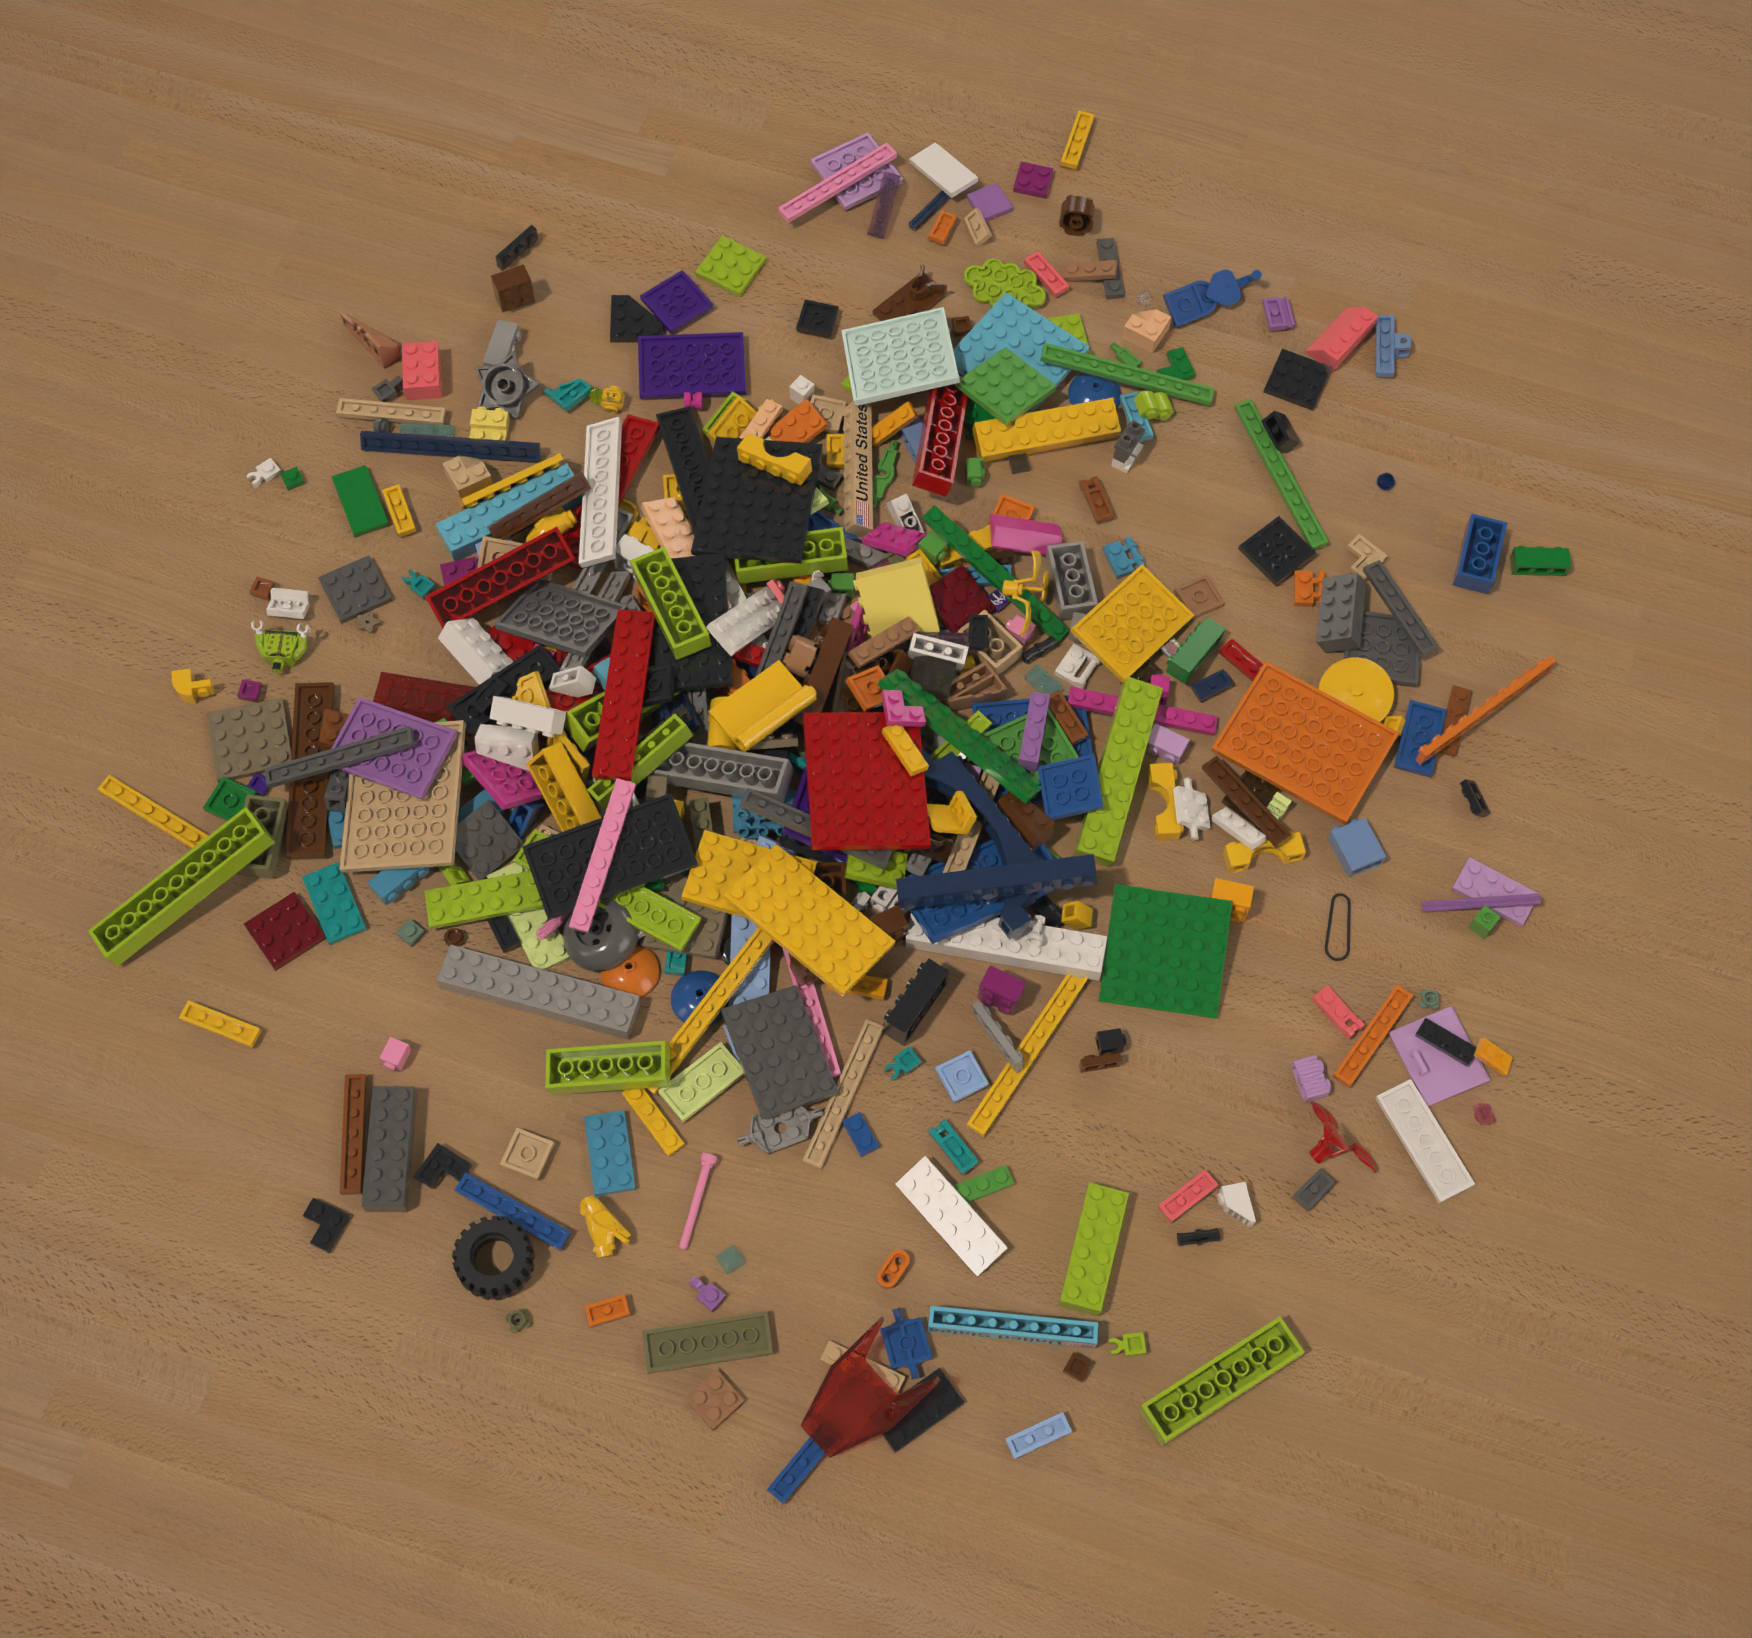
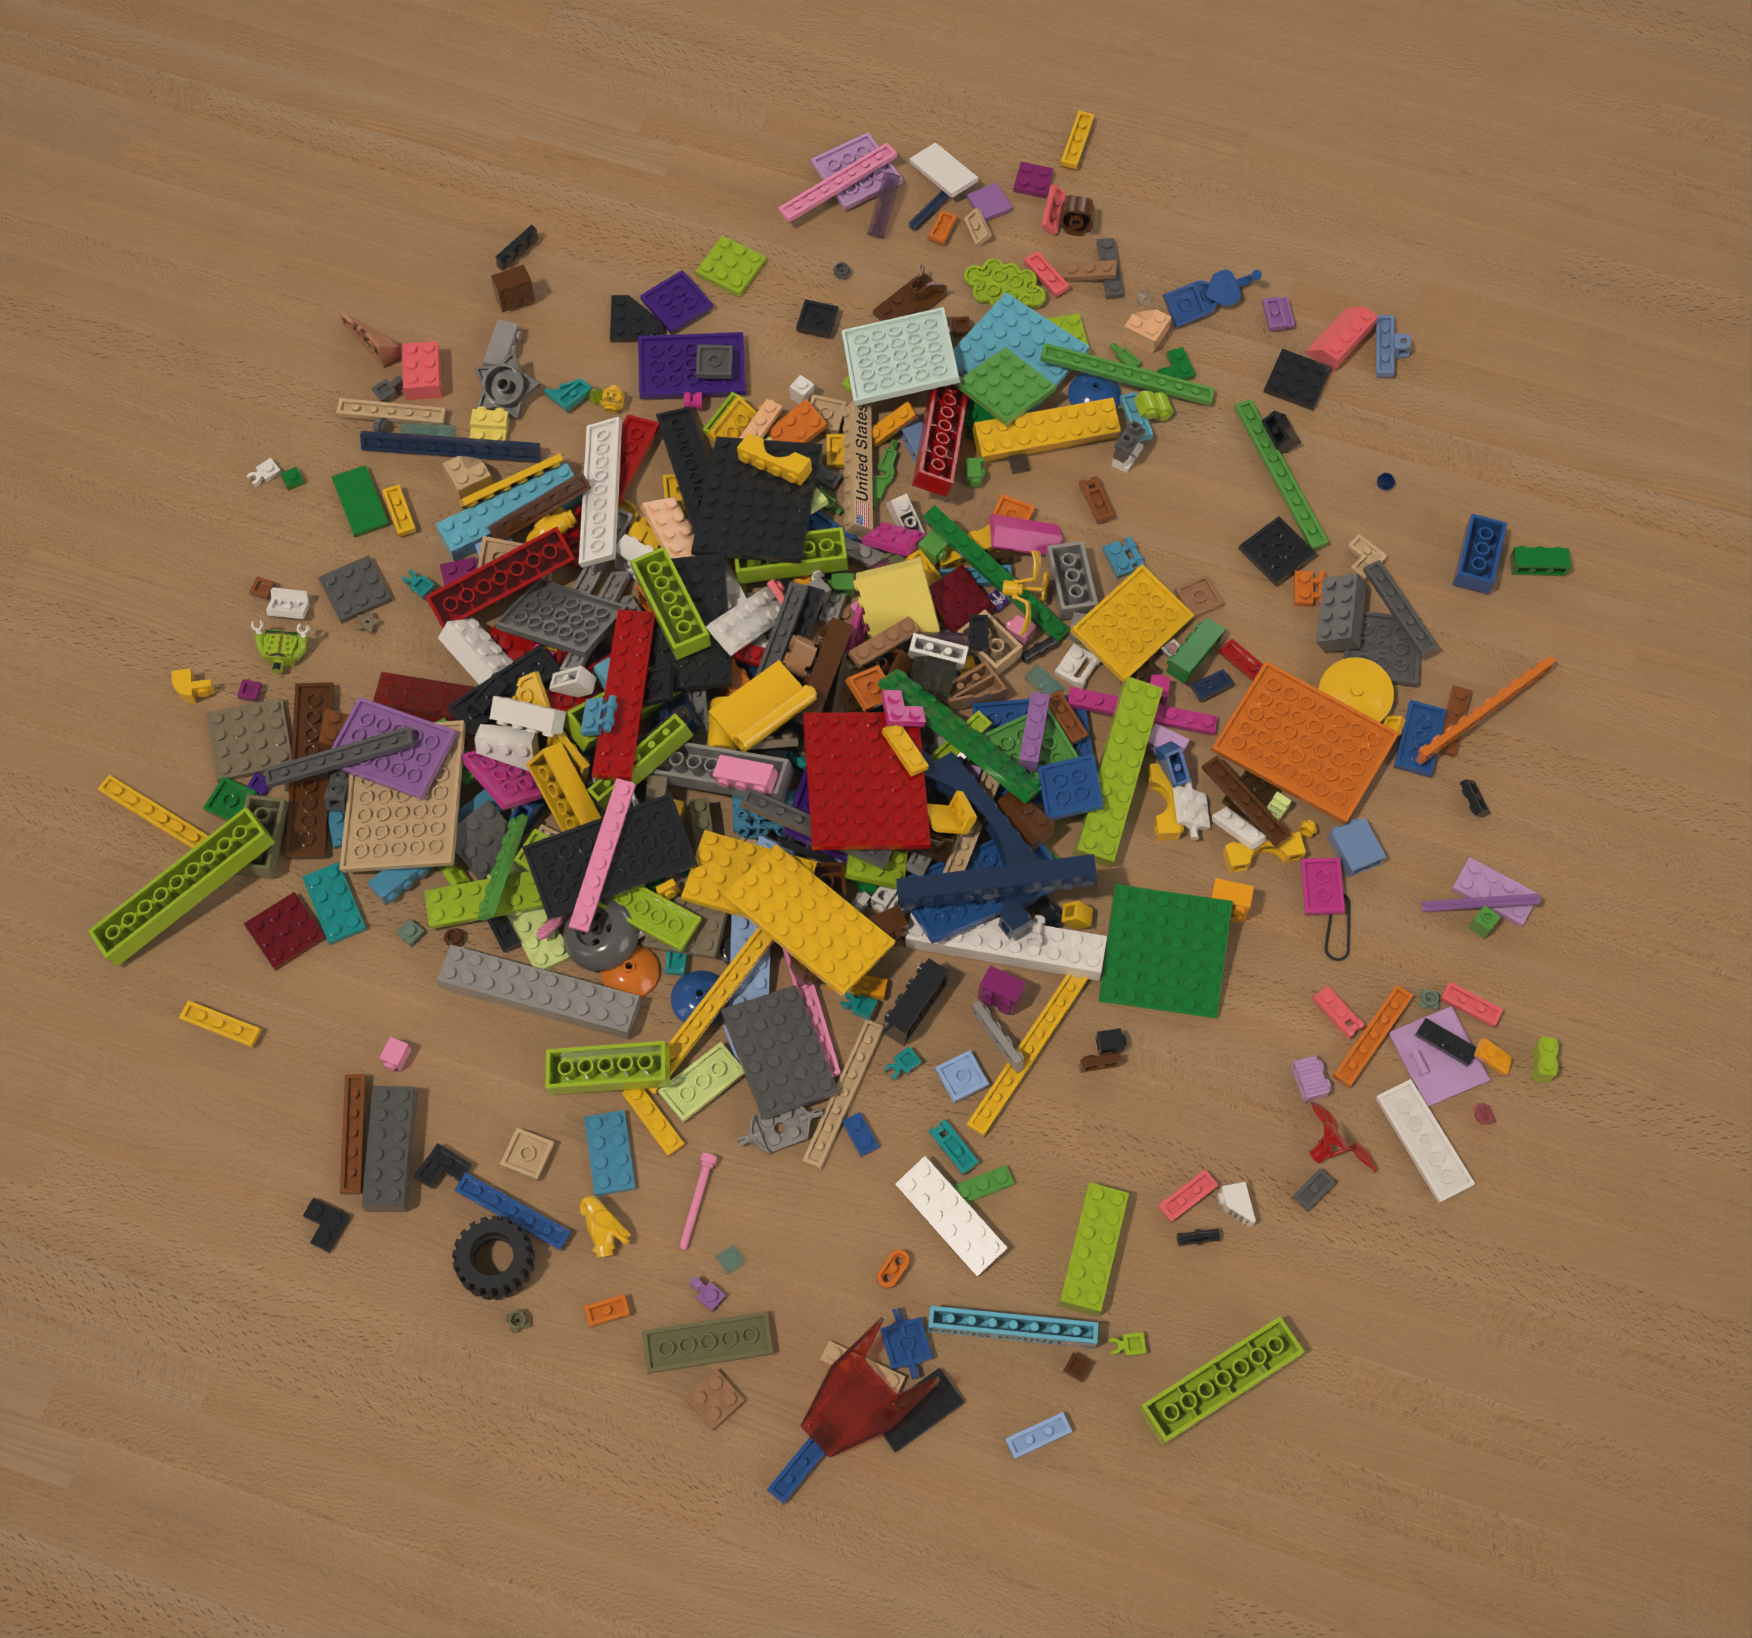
(501, 870): none -> bright green plate
(594, 717): none -> dark azure plate
(668, 889): none -> yellow plate
(714, 361): none -> dark grey plate
(745, 774): none -> bright pink brick
(841, 266): none -> dark grey plate
(862, 1007): none -> teal plate
(1053, 208): none -> coral plate
(1173, 763): none -> blue slope
(1307, 828): none -> yellow plate
(1322, 886): none -> dark pink plate
(1471, 1004): none -> coral plate
(1545, 1059): none -> lime brick

